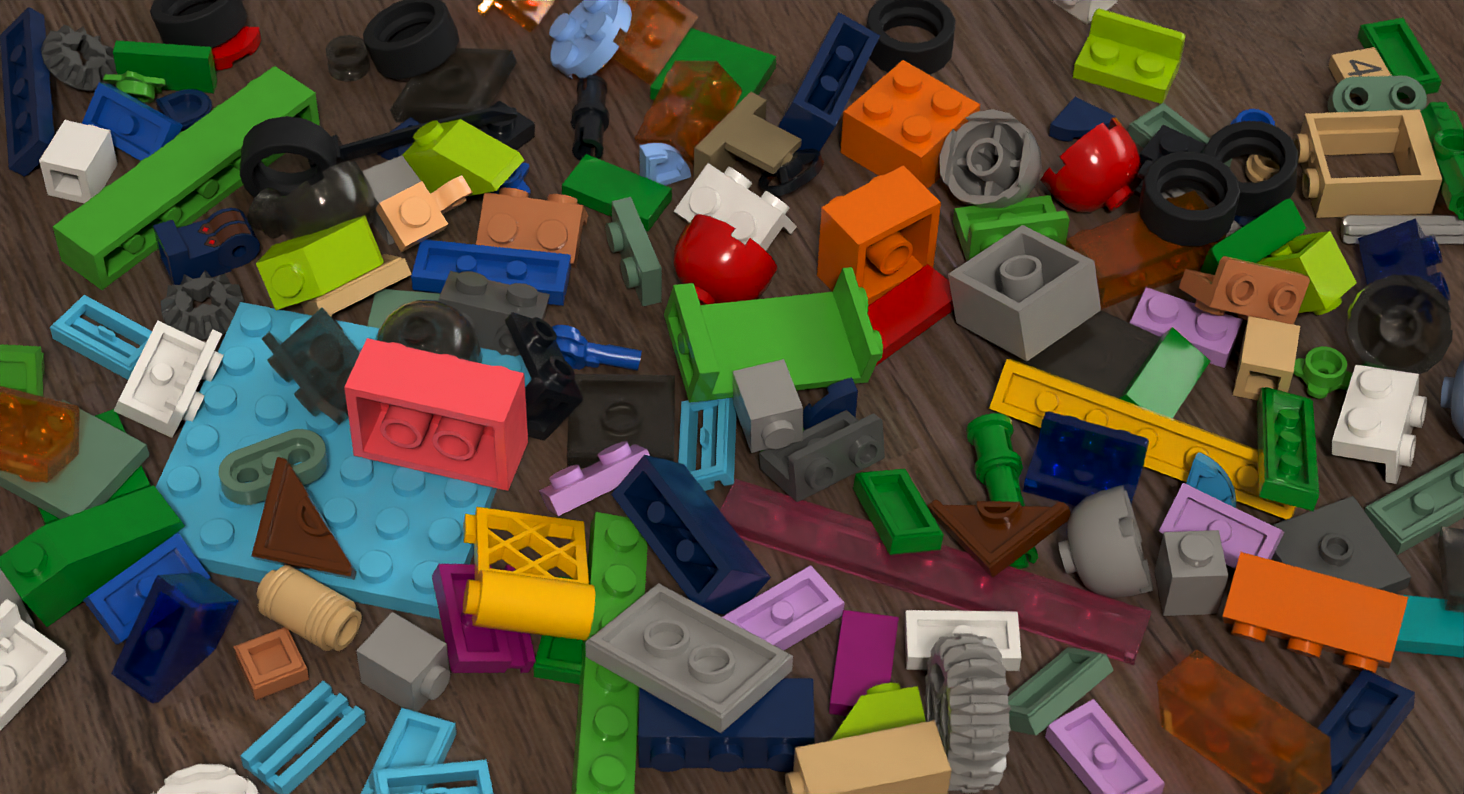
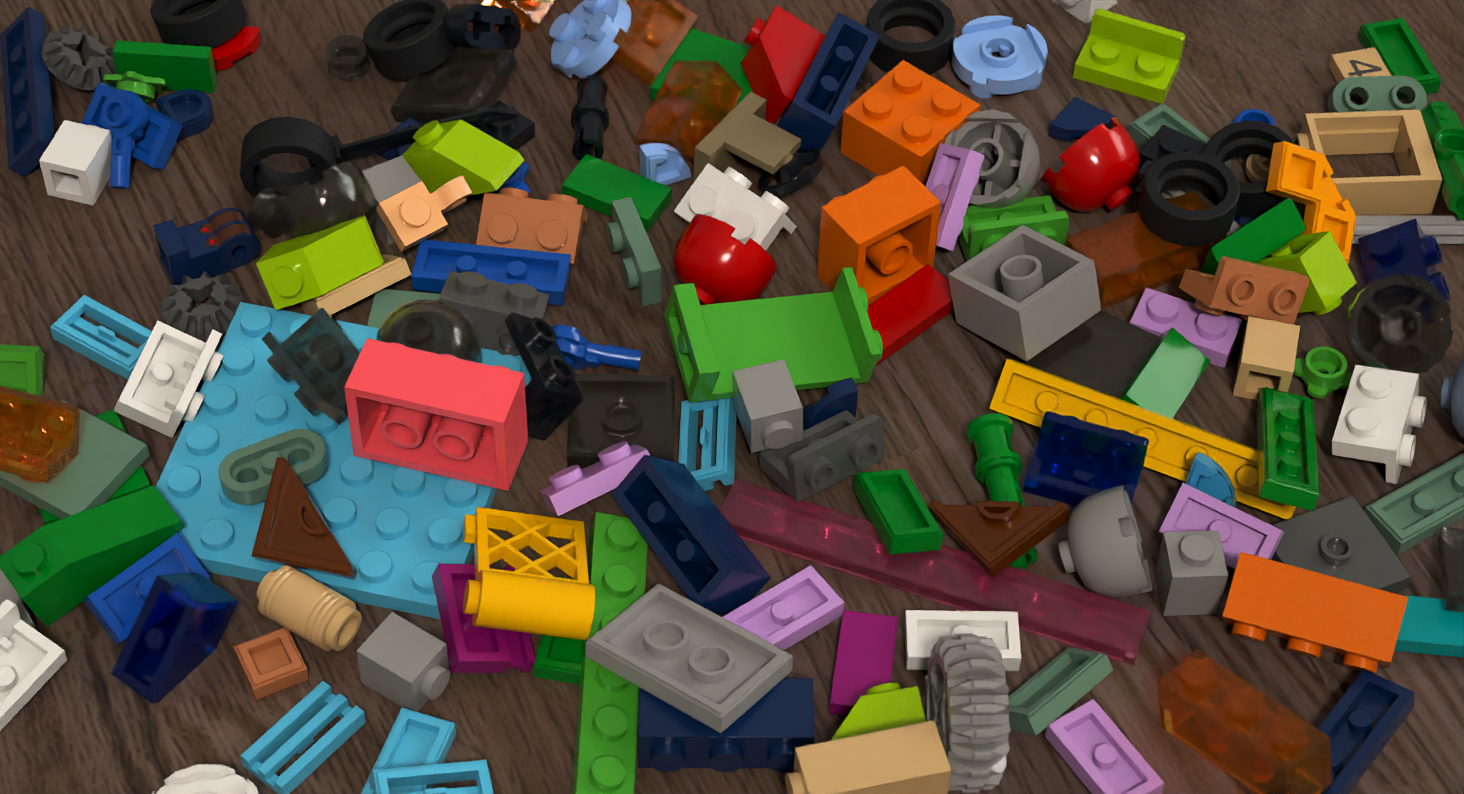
(126, 119): none -> blue plate
(176, 181): bright green brick -> none
(482, 33): none -> black beam
(779, 58): none -> red slope
(952, 183): none -> lavender plate
(989, 75): none -> light blue plate
(1306, 179): none -> light orange tile

